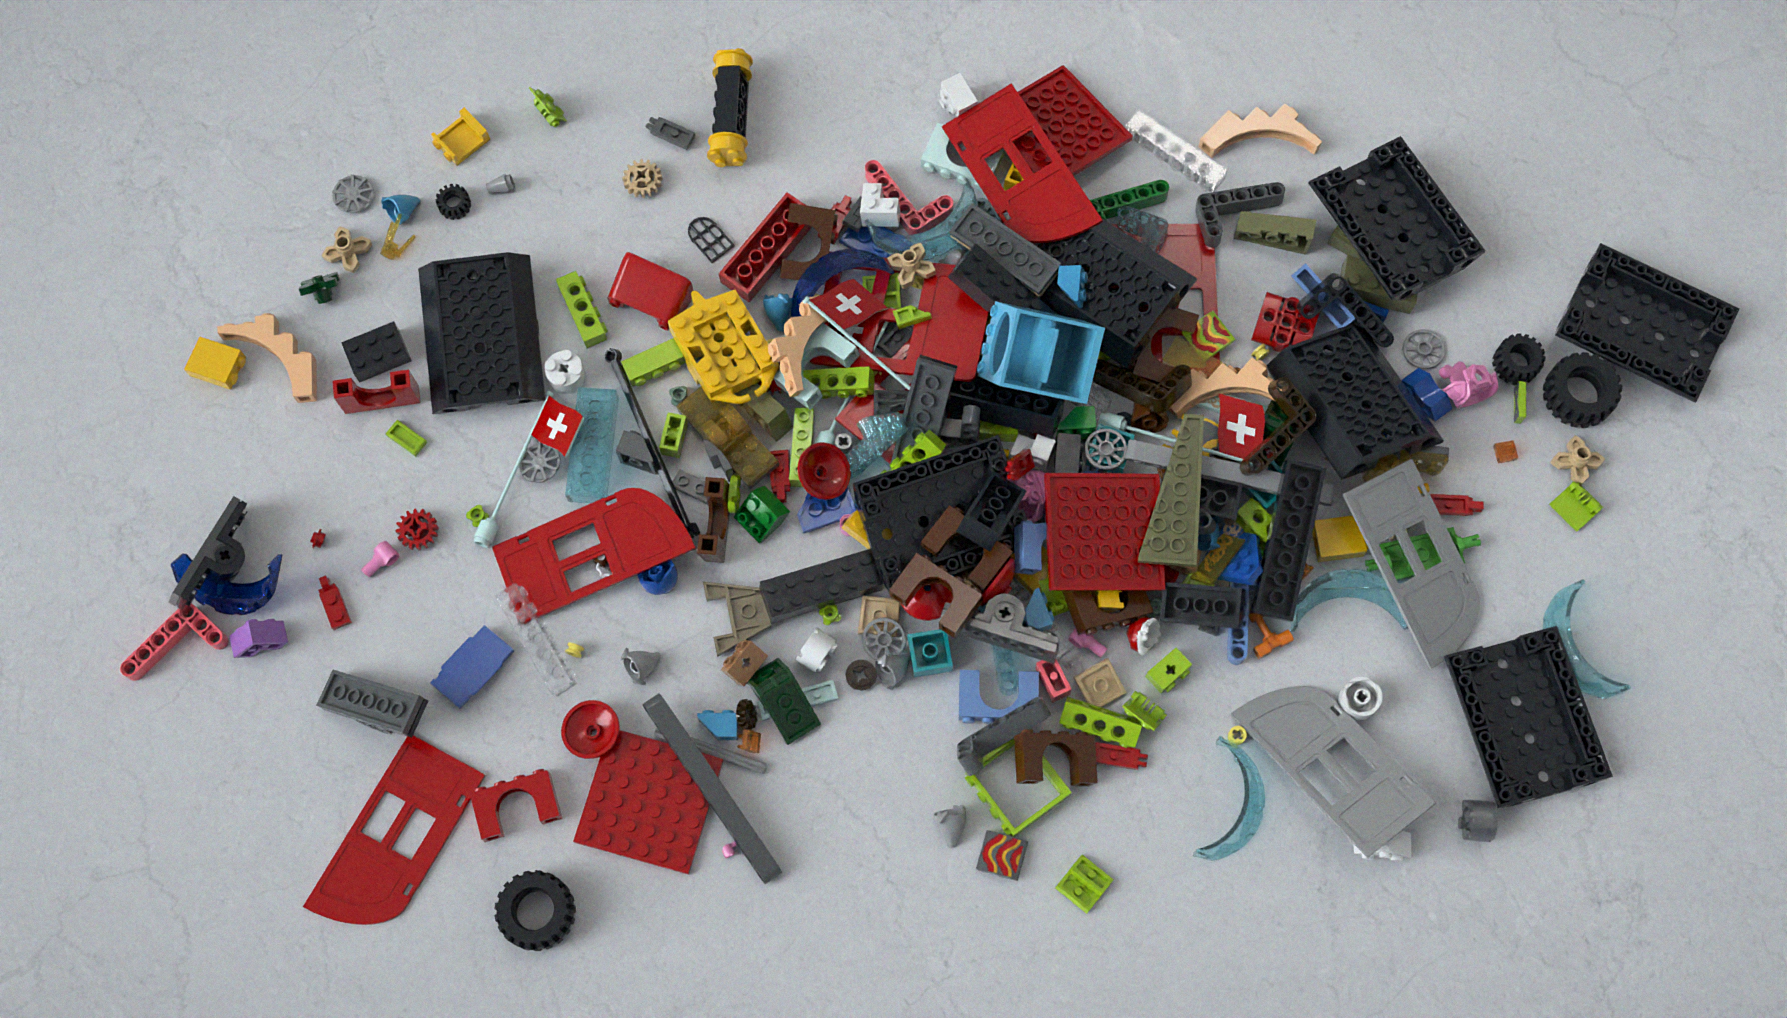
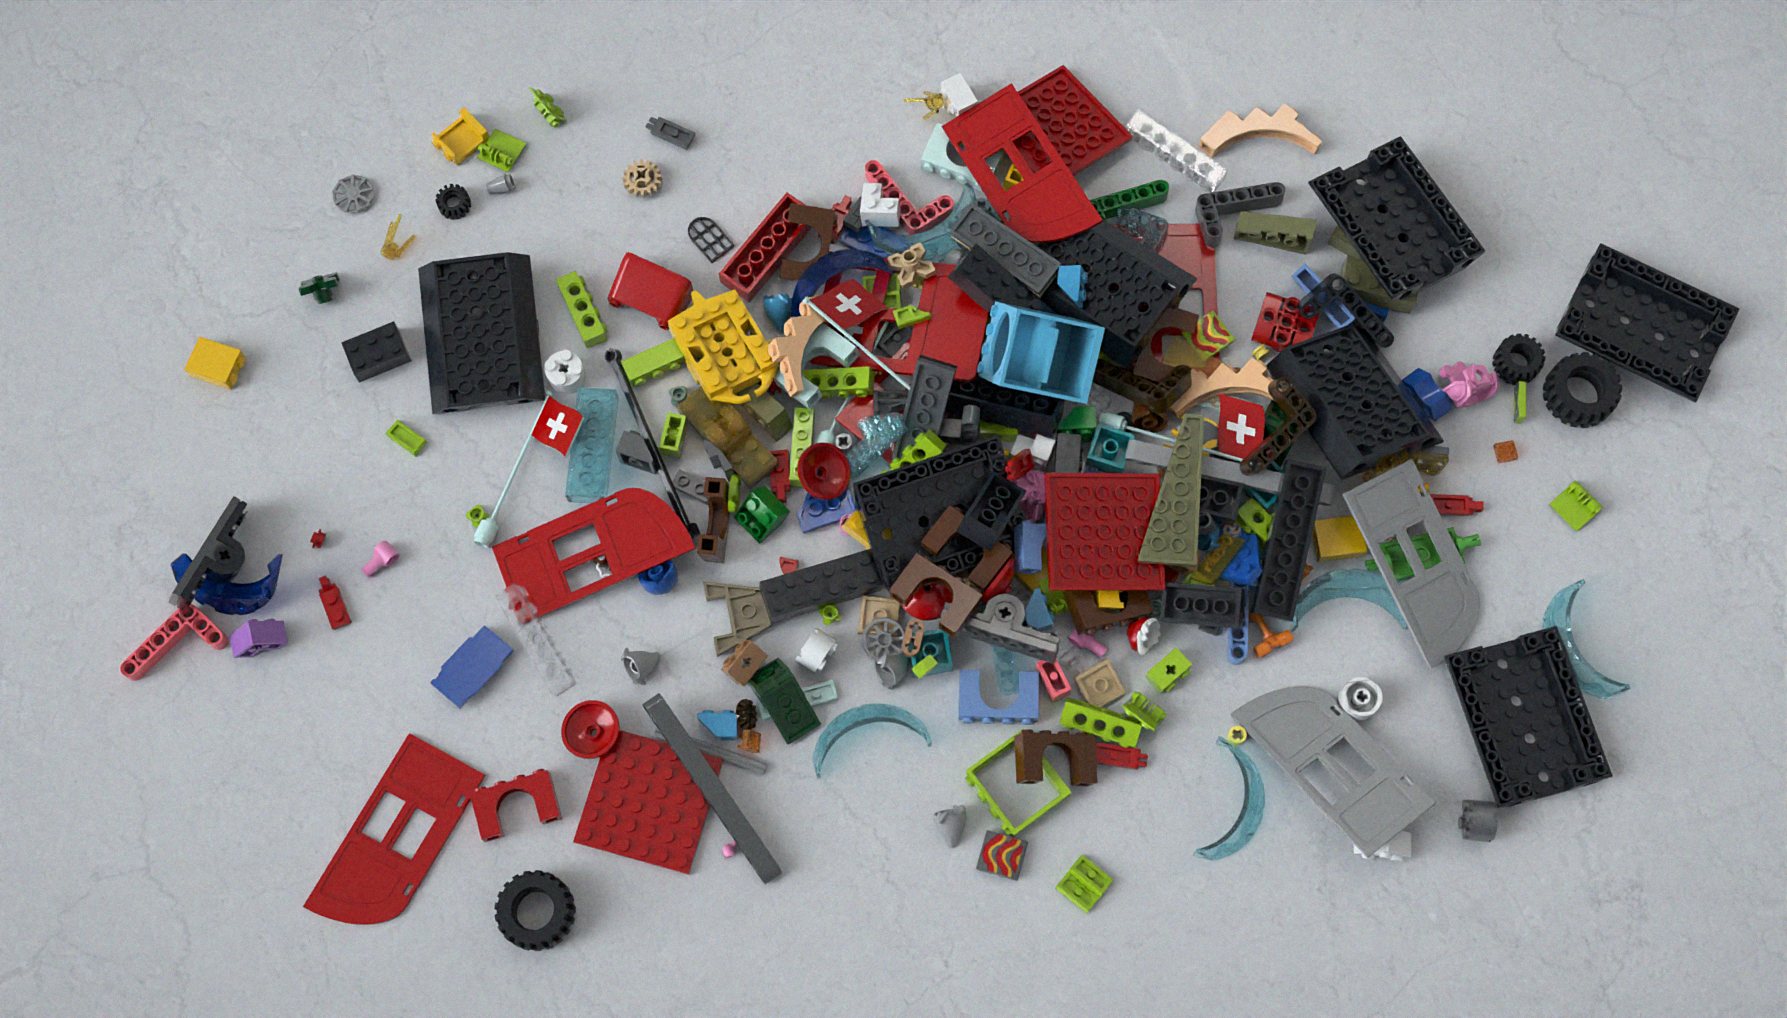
(265, 333): light nougat arch -> none
(346, 249): tan plant -> none
(354, 399): red arch -> none
(372, 703): dark grey piece -> none
(400, 205): dark azure hat -> none
(424, 533): red gear -> none
(501, 150): none -> lime hinge
(539, 463): light grey wheel -> none
(574, 650): light yellow bush -> none
(730, 114): brick -> none
(788, 565): none -> red tile
(858, 666): dark brown gear -> none
(862, 716): none -> clear light blue windscreen
(917, 639): none -> medium nougat beam
(925, 666): none -> lime piece
(932, 102): none -> clear yellow plant
(974, 747): dark grey beam -> none
(1105, 449): light grey wheel -> none
(1423, 349): light grey wheel -> none
(1578, 459): tan plant -> none

